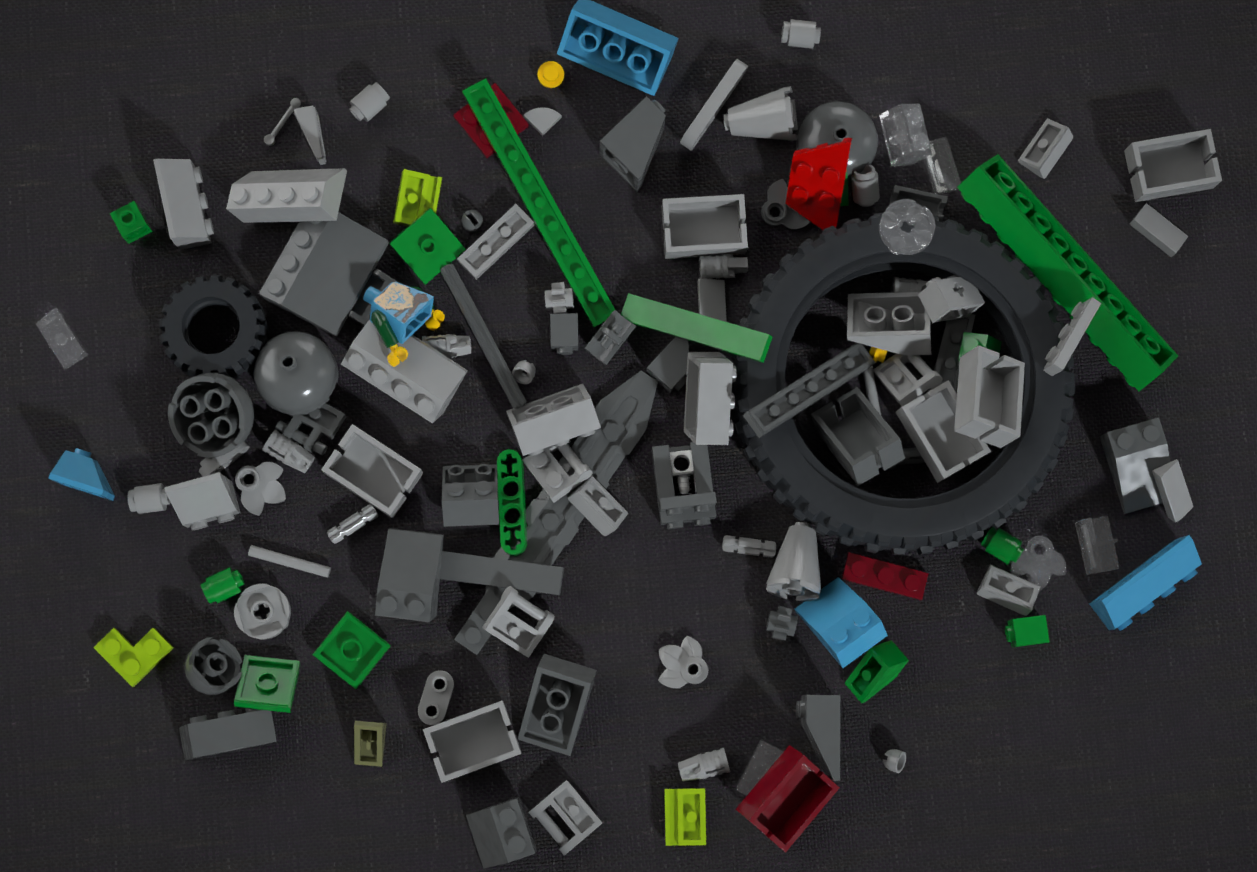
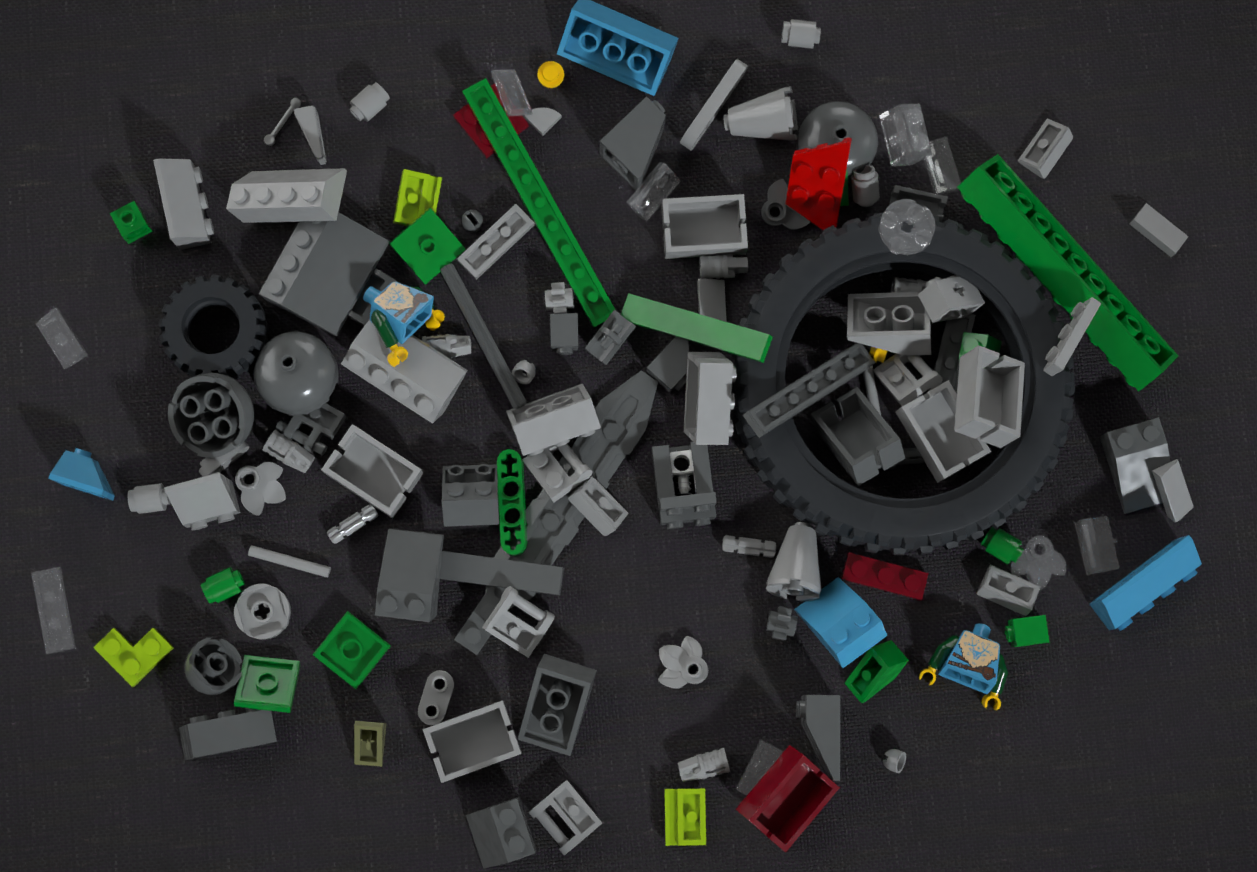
(53, 610): none -> clear tile
(511, 92): none -> clear tile
(653, 191): none -> clear plate
(971, 662): none -> torso
(1172, 165): light grey piece -> none

